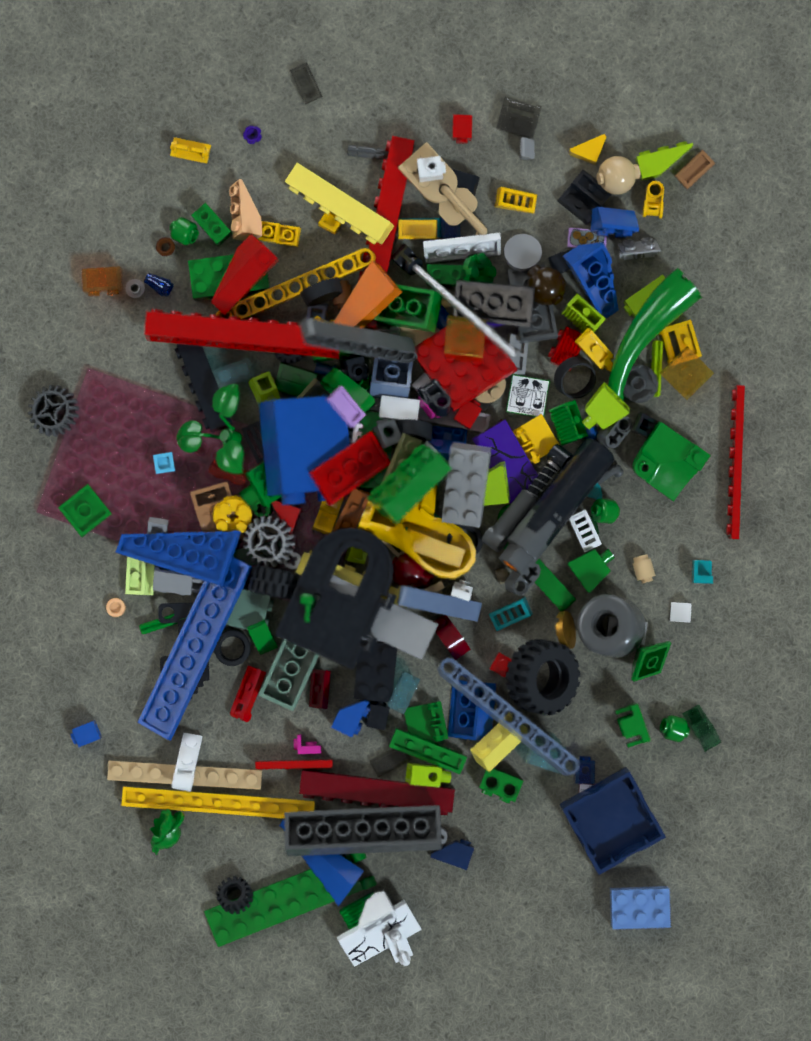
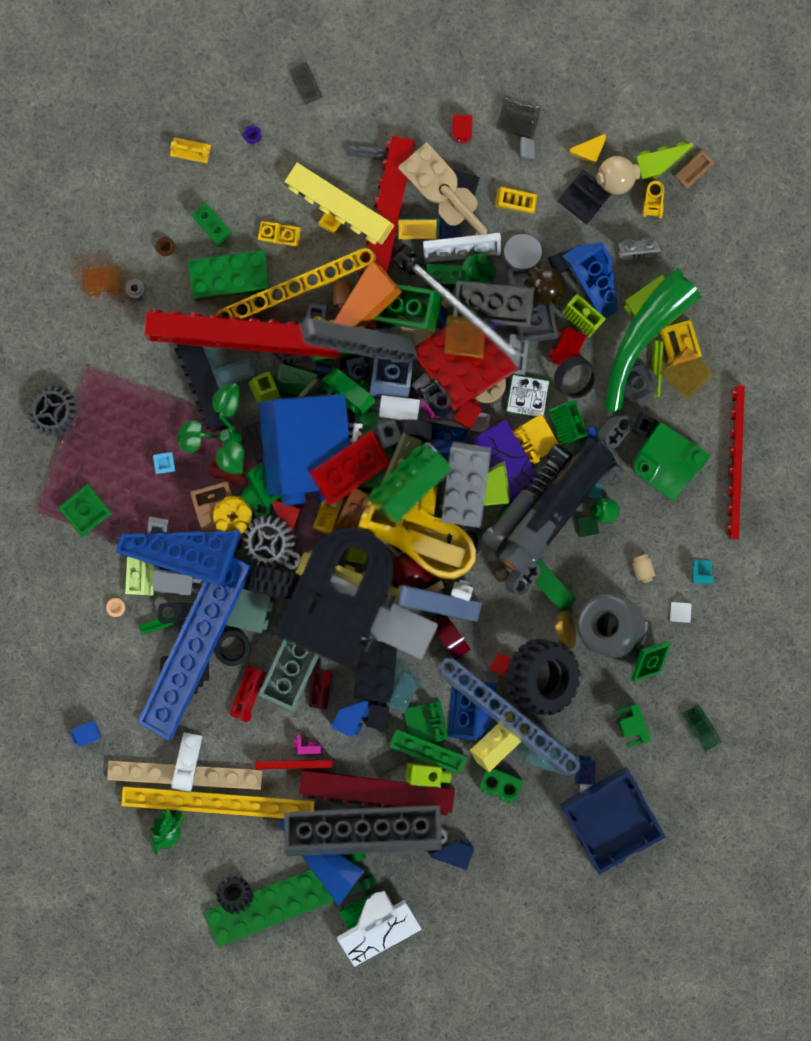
(159, 284): clear blue cone -> none
(184, 231): green head -> none
(244, 213): light nougat slope -> none
(245, 270): red wedge -> none
(262, 637): green slope -> none
(307, 600): green hand -> none
(322, 292): black tyre -> none
(346, 406): lavender tile -> none
(399, 945): white hinge -> none
(430, 169): white brick -> none
(493, 615): teal slope -> none
(583, 236): tile -> none
(591, 528): white slope -> none
(591, 568): green torso -> none
(595, 349): yellow hinge -> none
(605, 408): lime torso -> none
(614, 221): blue slope -> none
(640, 907): medium blue brick -> none
(674, 728): green head -> none

